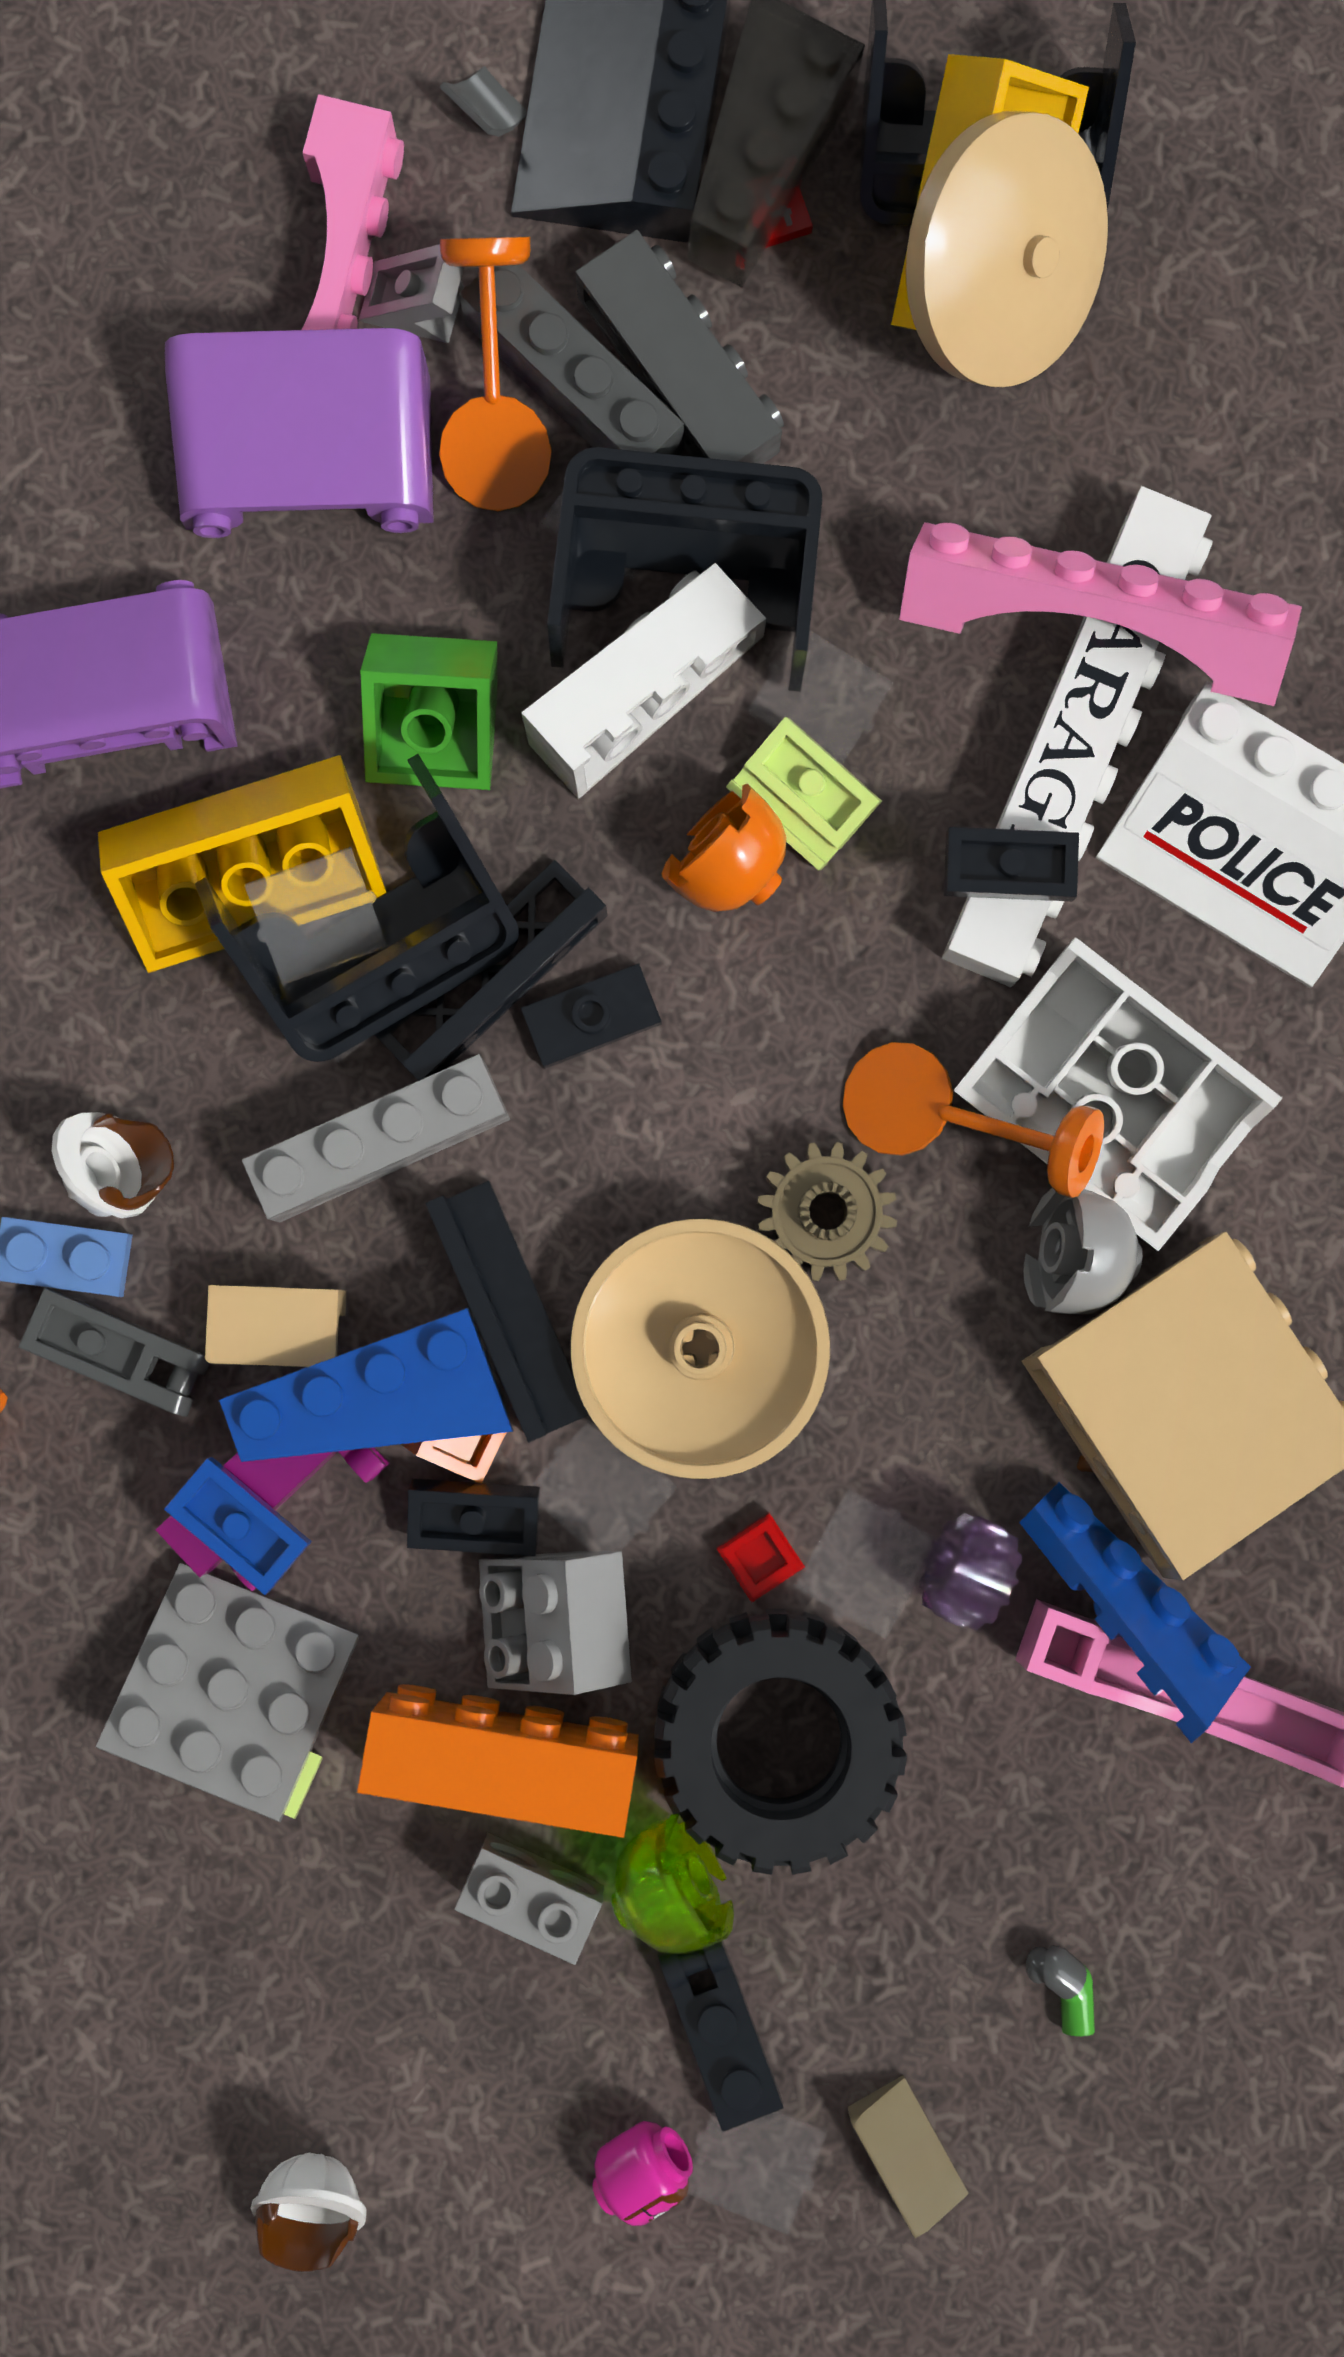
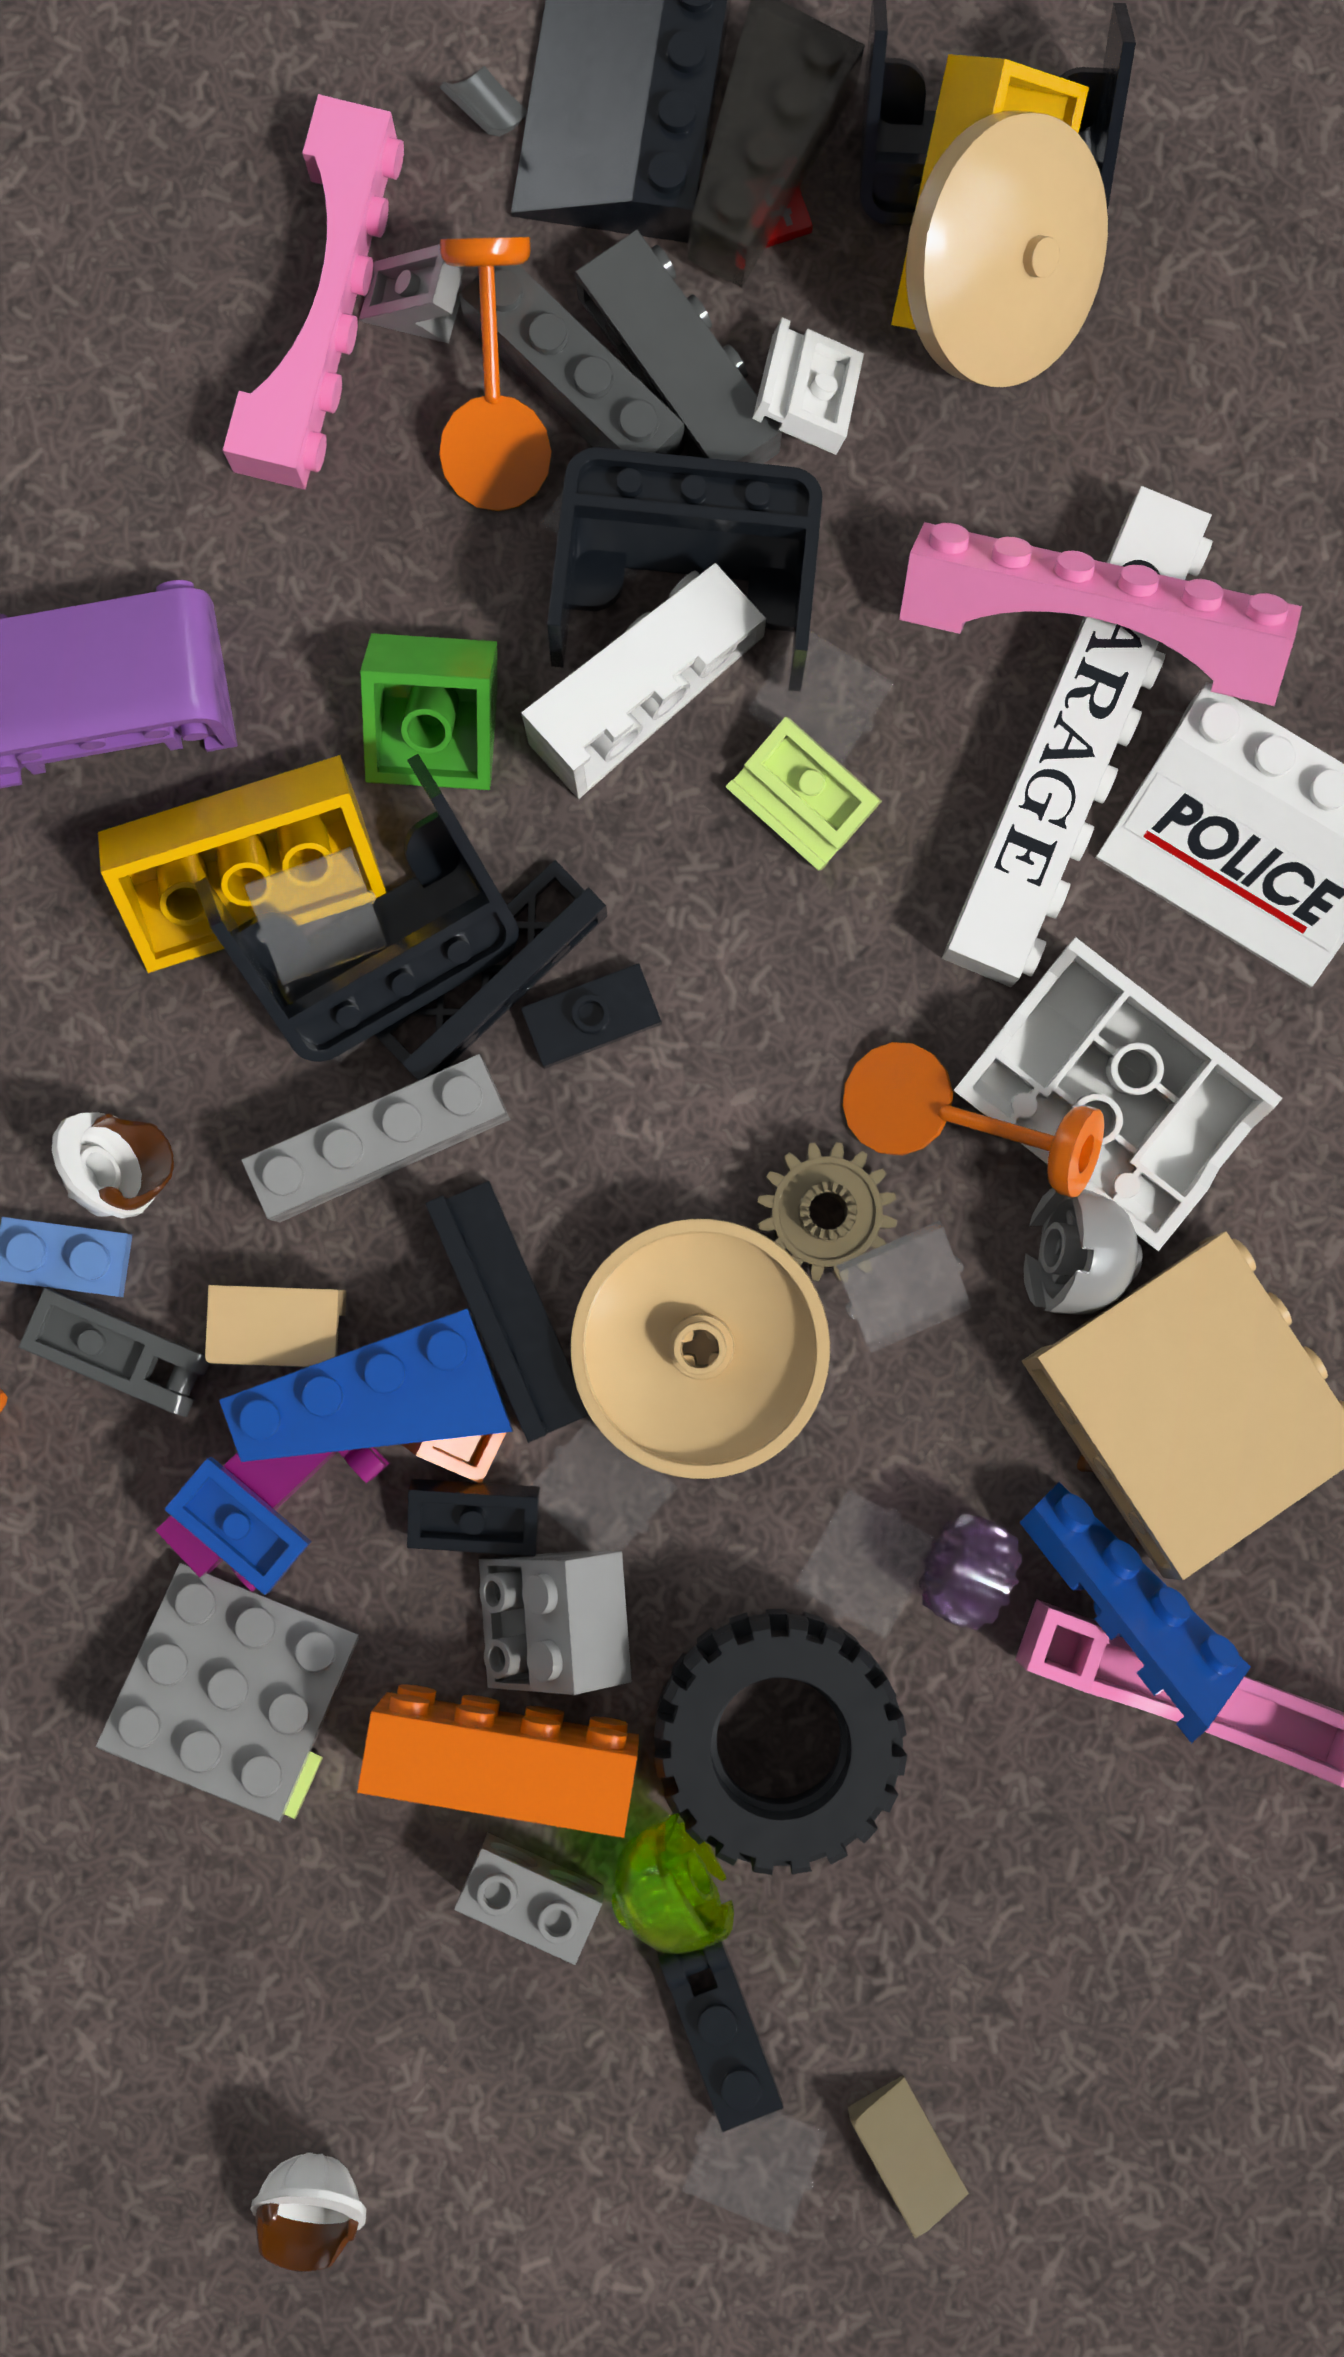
(300, 425): medium lavender windscreen -> none
(642, 2173): dark pink head -> none
(732, 854): orange cylinder -> none
(760, 1557): red tile -> none
(809, 386): none -> white plate
(904, 1286): none -> clear piece
(1011, 864): black plate -> none
(1068, 1980): dark grey arm -> none

